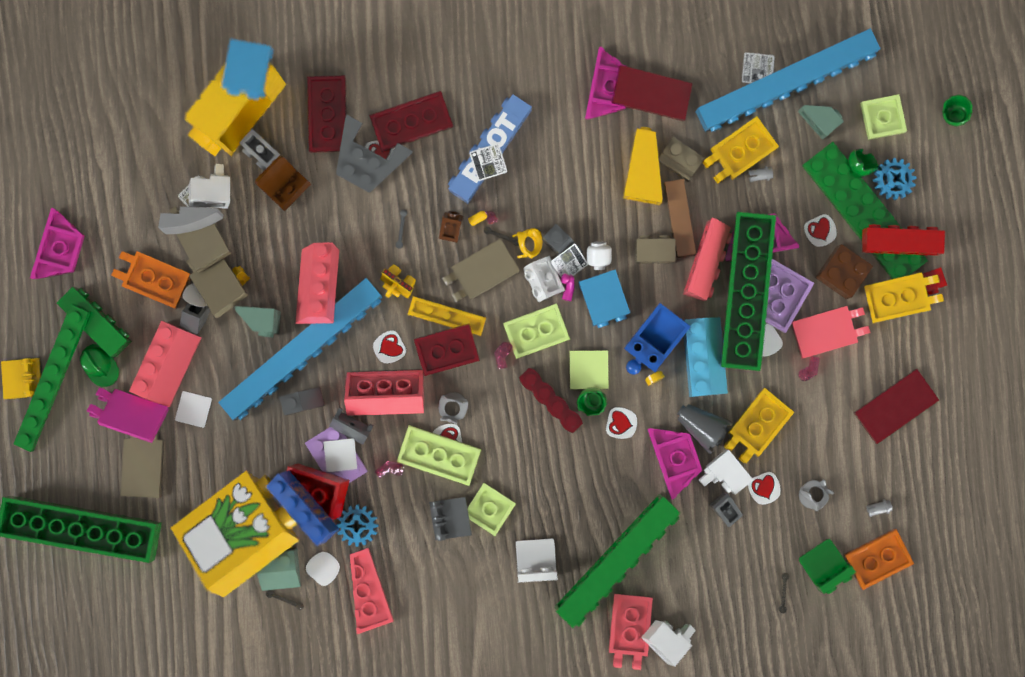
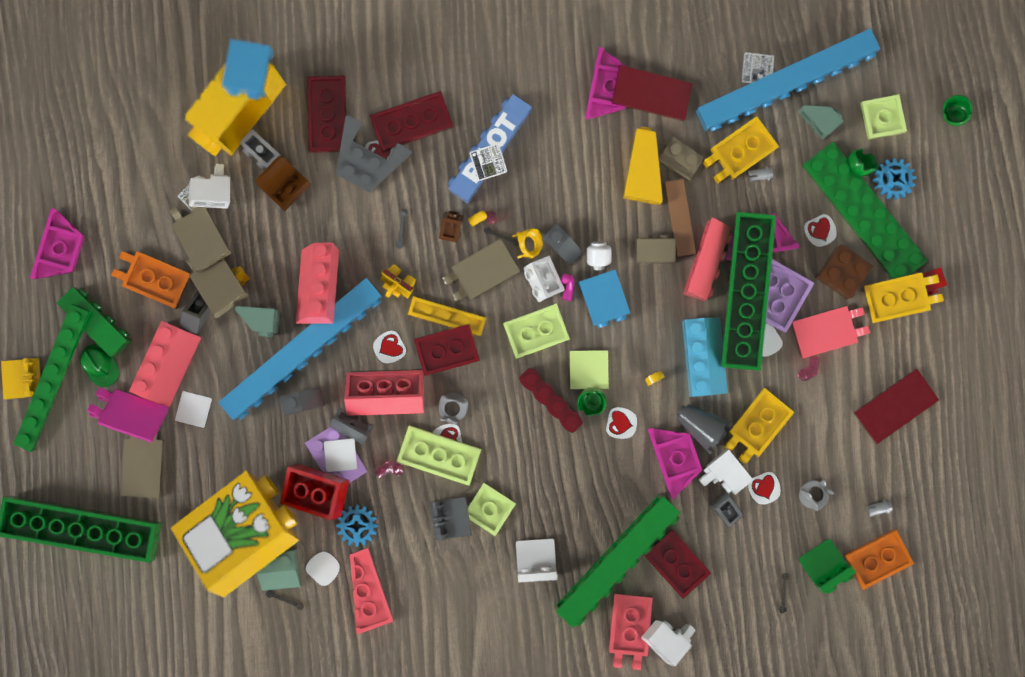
(188, 219): light grey slope -> none
(193, 296): white sticker -> none
(302, 507): blue brick -> none
(500, 354): clear pink arm -> none
(569, 261): sticker -> none
(657, 337): blue slope -> none
(677, 564): none -> dark red plate
(903, 241): red brick -> none

